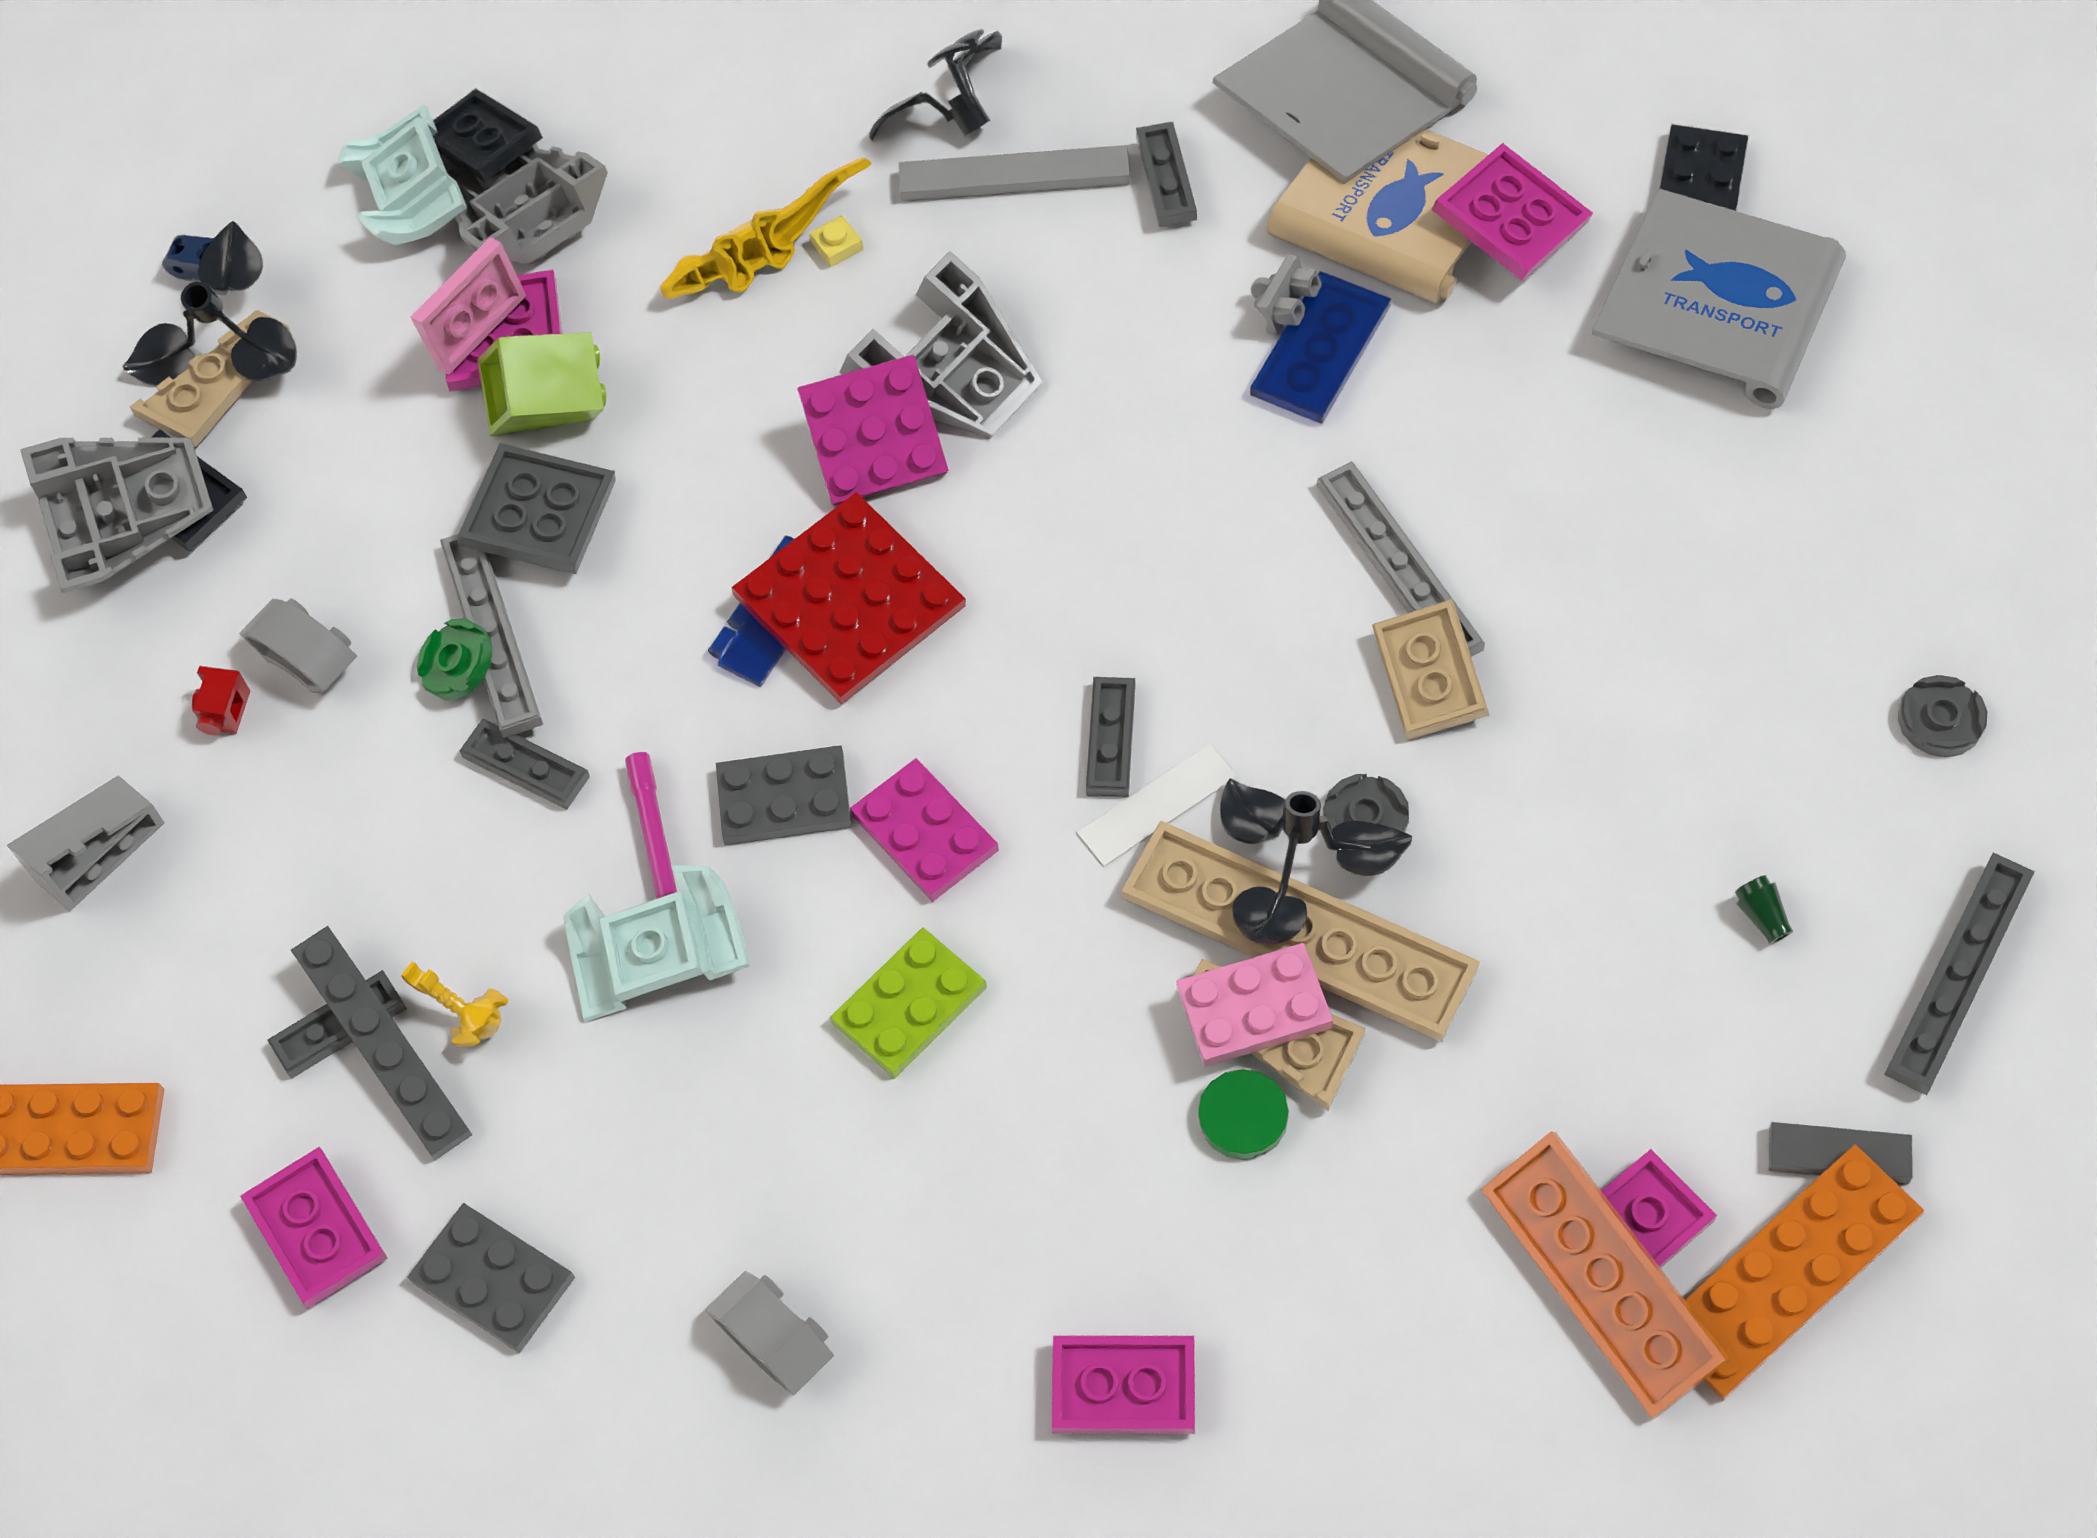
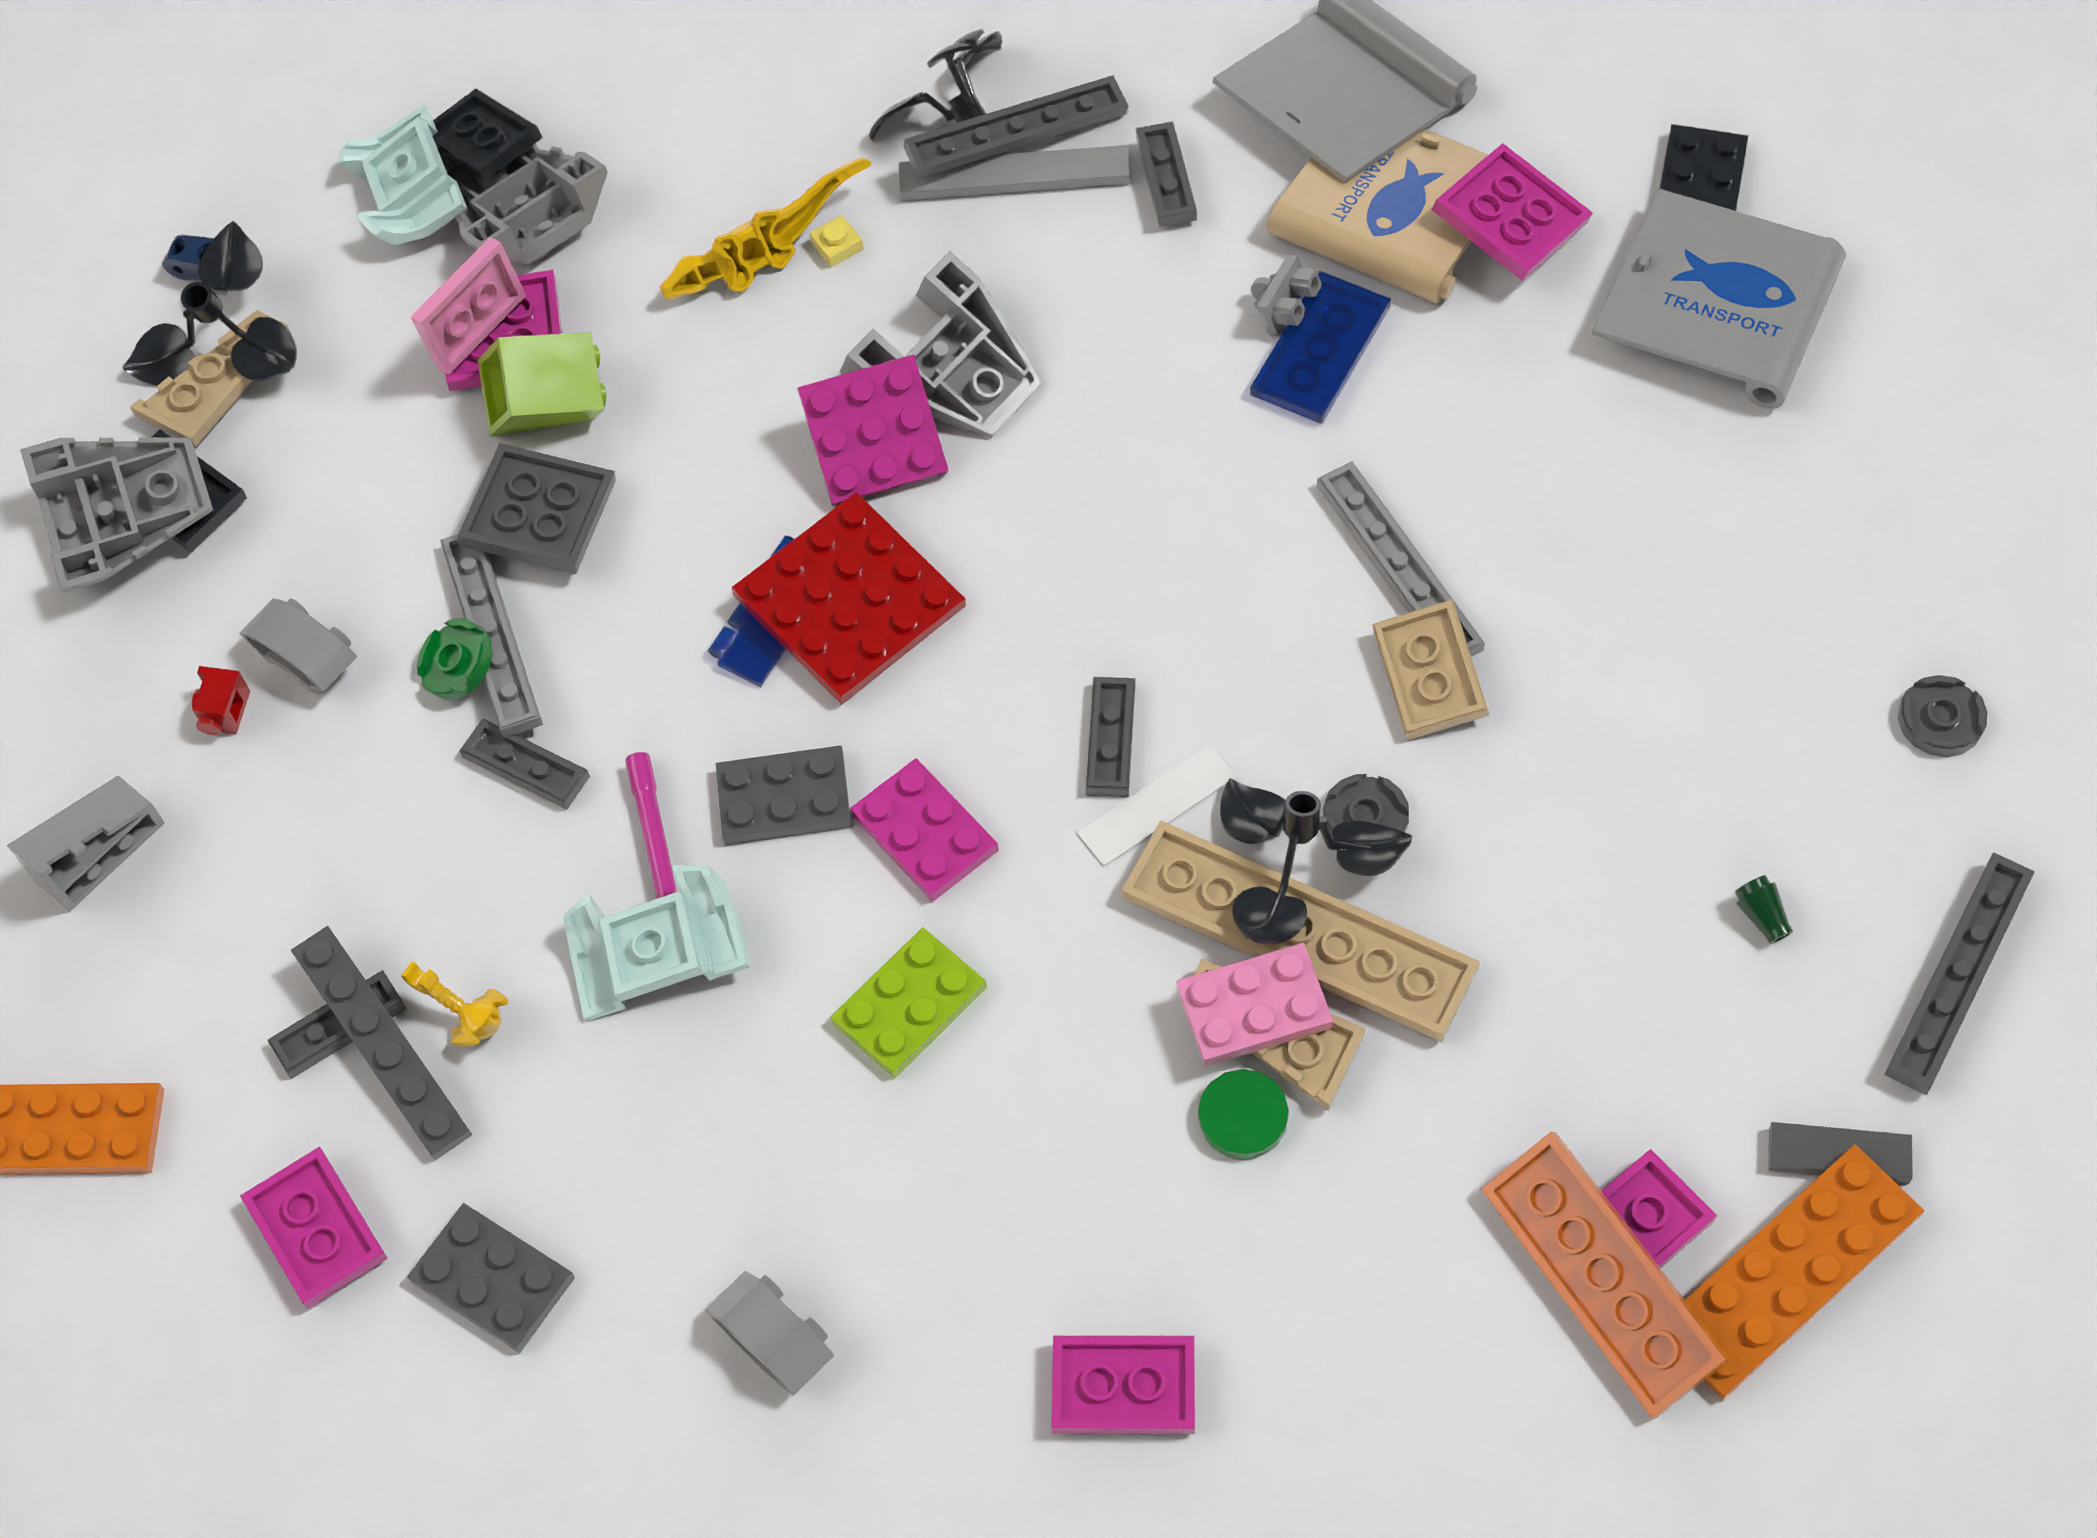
(1015, 126): none -> dark grey plate

